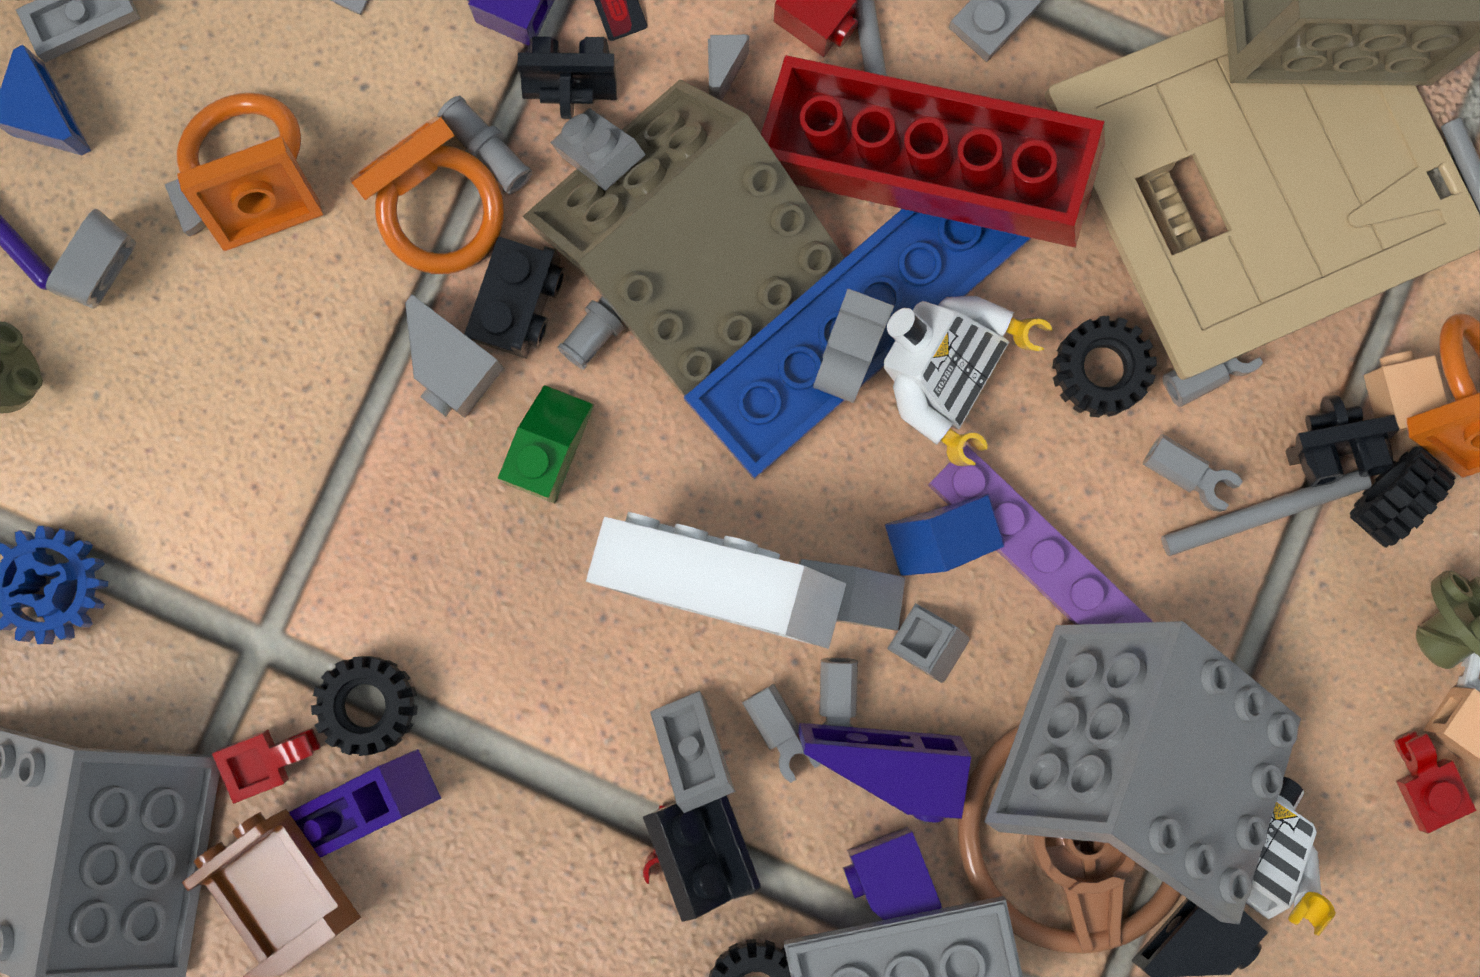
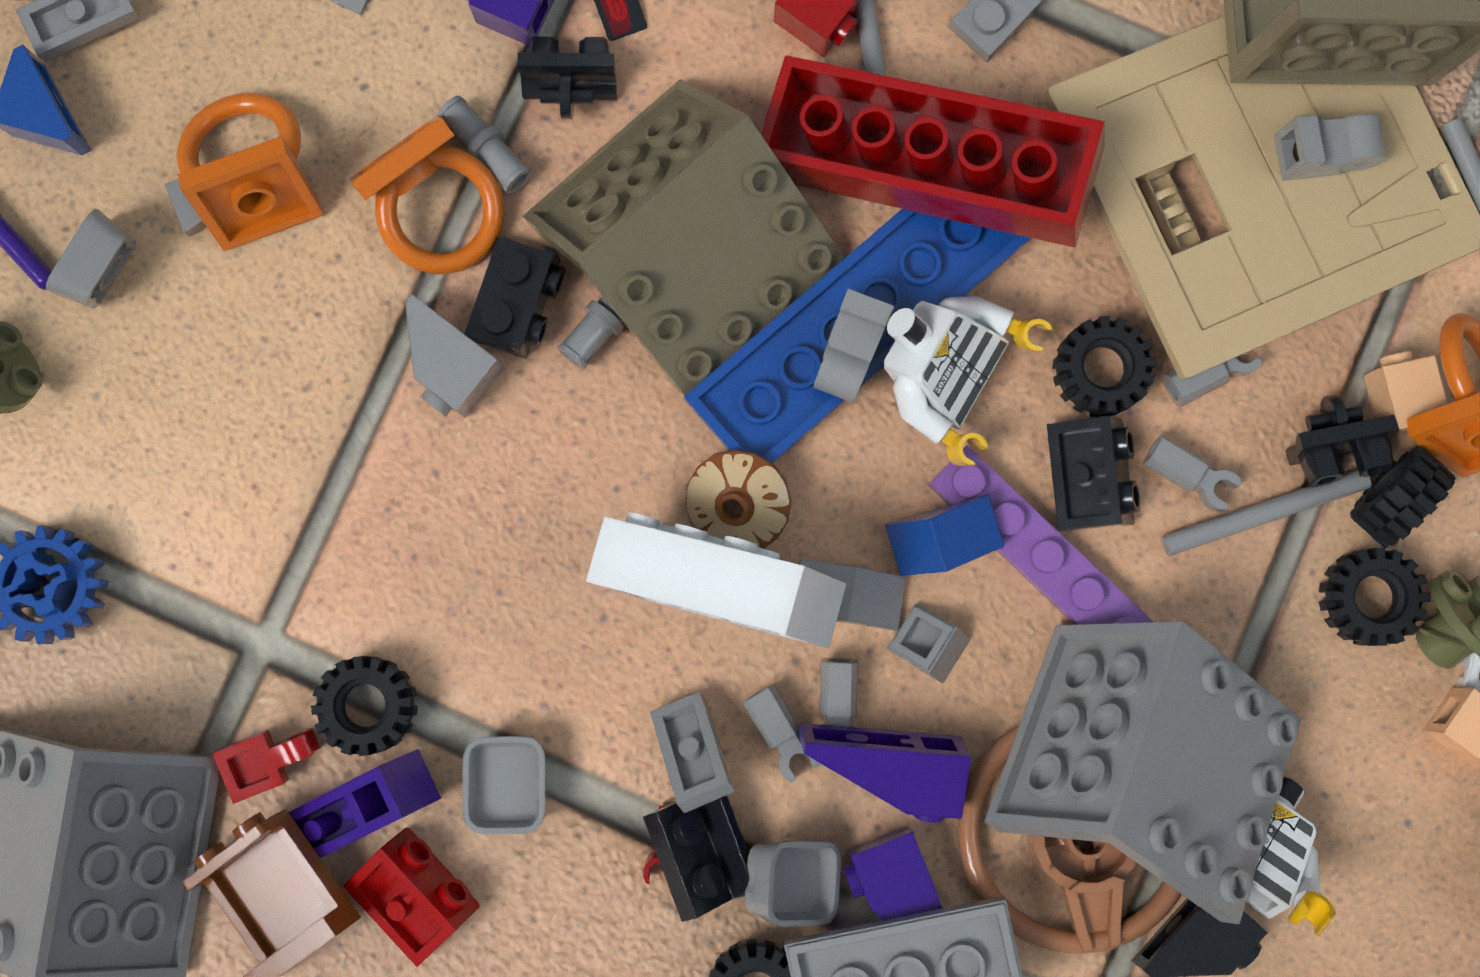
(411, 895): none -> red bracket
(504, 785): none -> light grey piece
(546, 444): green slope -> none
(597, 148): light grey plate -> none
(725, 60): light grey slope -> none
(751, 482): none -> tan dish
(794, 882): none -> light grey piece
(1092, 473): none -> black bracket
(1329, 146): none -> light grey leg
(1405, 590): none -> black tyre
(1433, 788): red plate -> none

